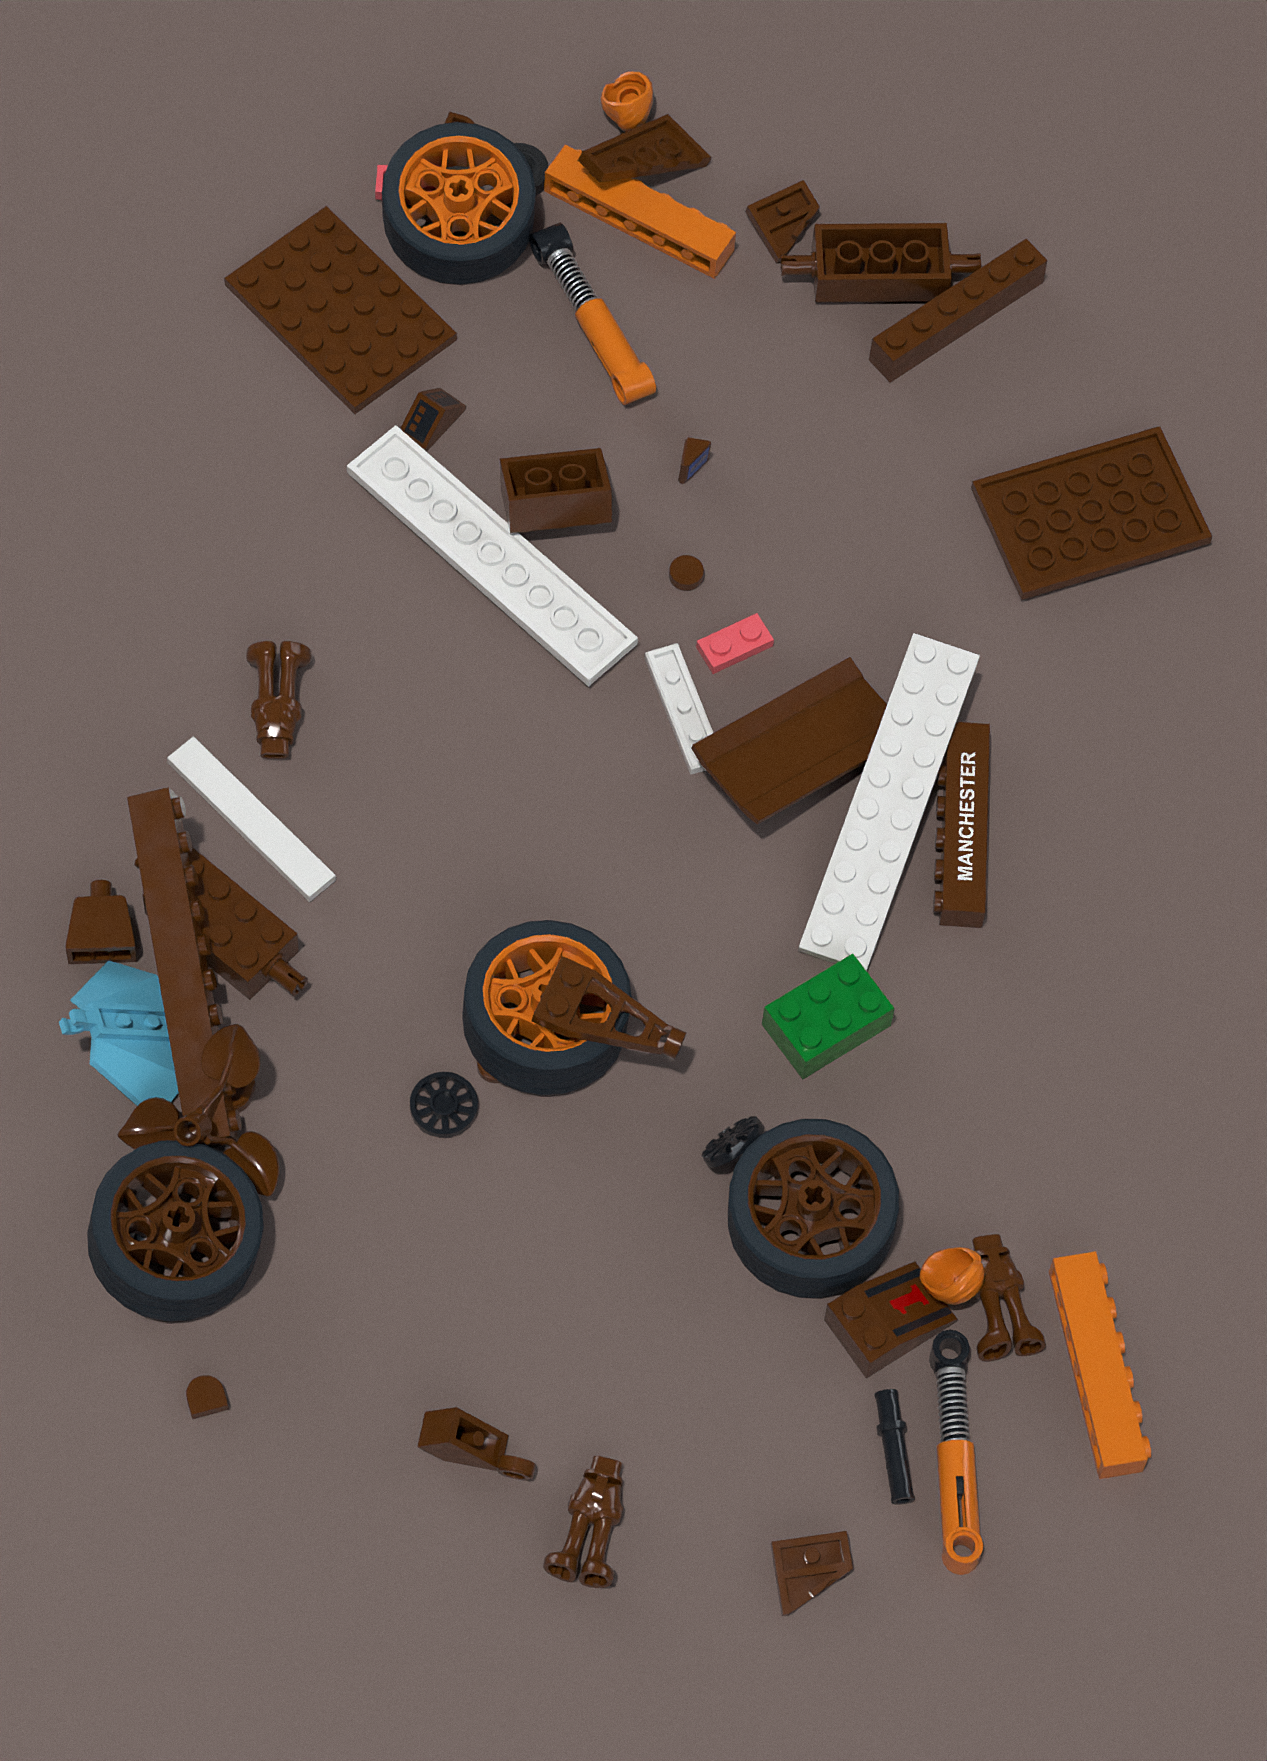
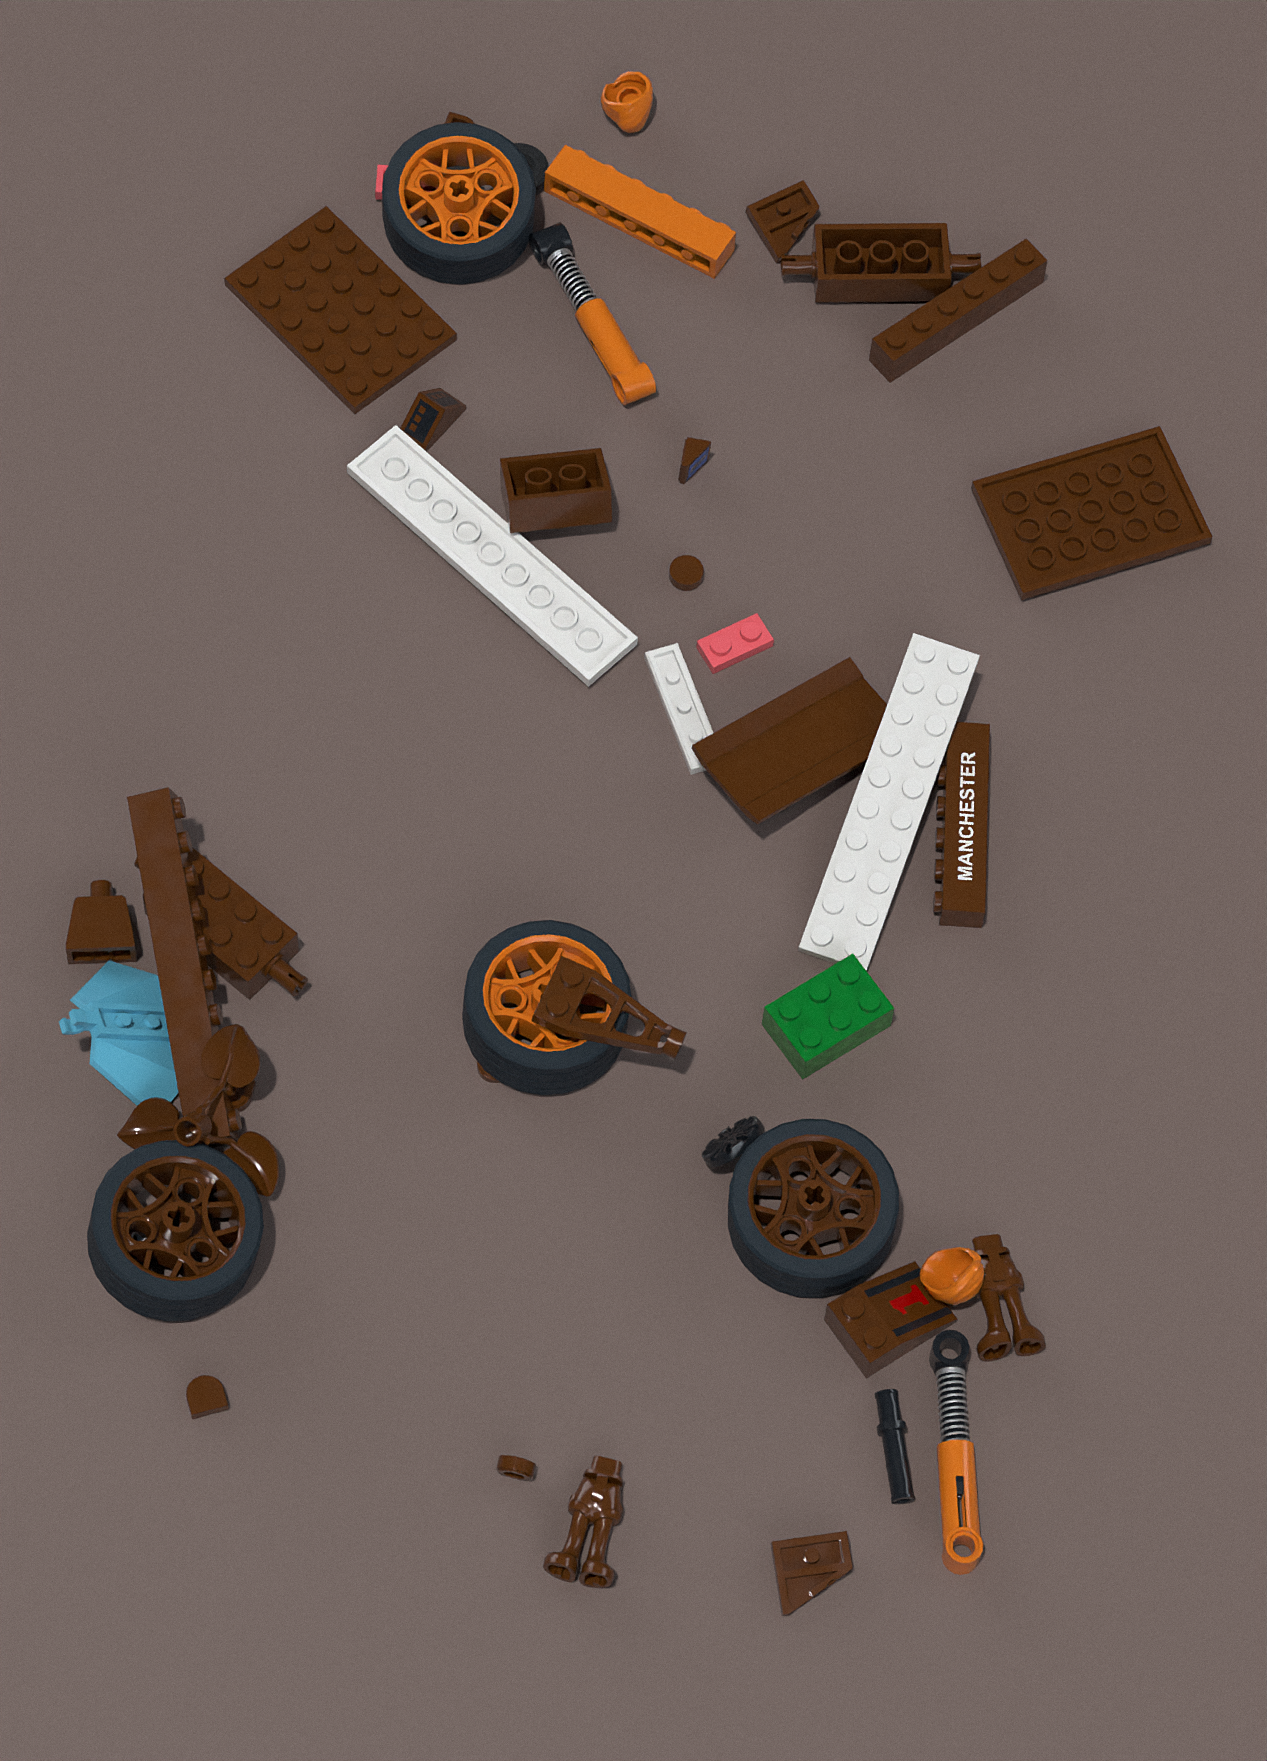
(251, 819): white tile -> none
(276, 715): reddish brown piece -> none
(443, 1104): black wheel -> none
(461, 1438): reddish brown slope -> none
(645, 151): reddish brown wing -> none
(1098, 1365): orange brick -> none

